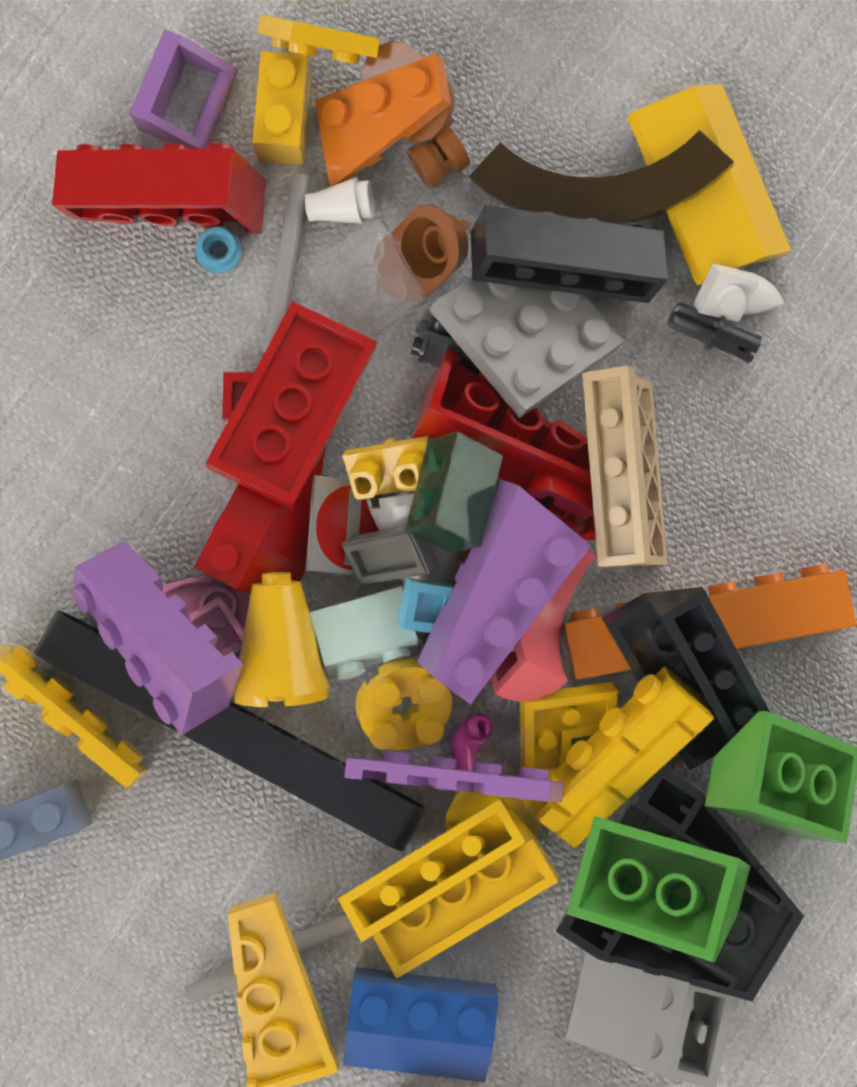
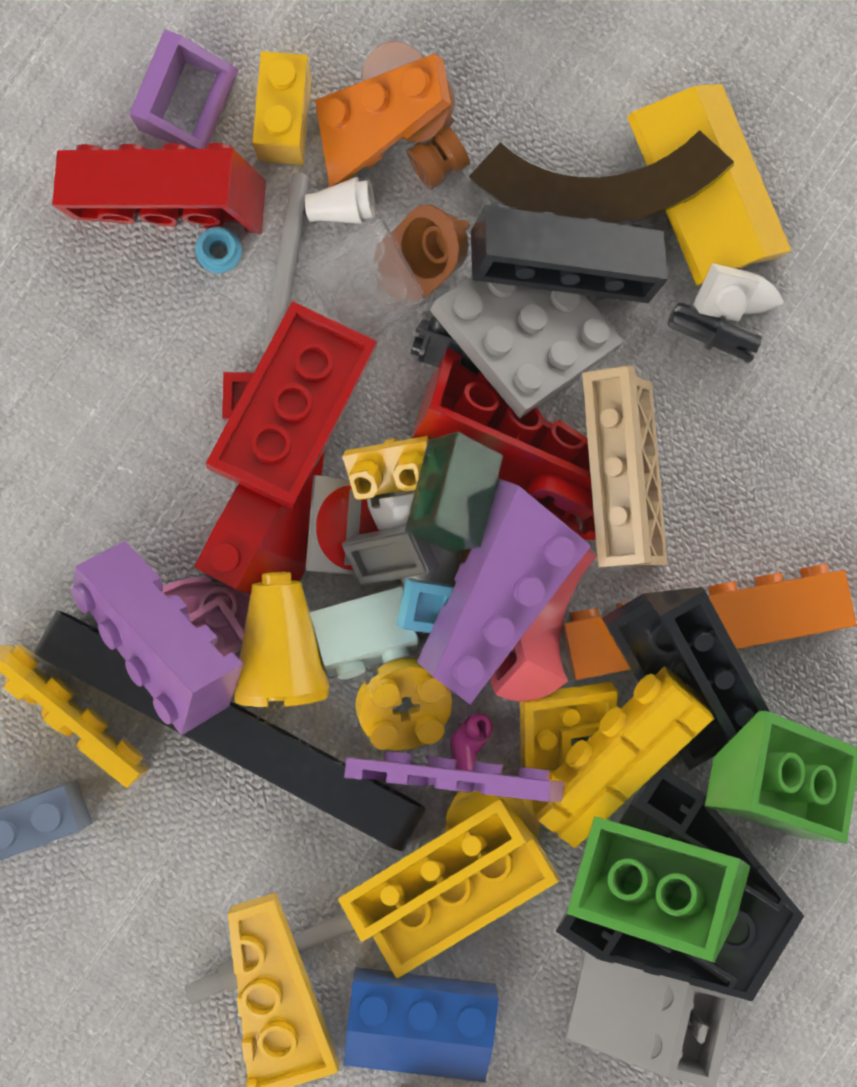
(306, 37): yellow plate -> none

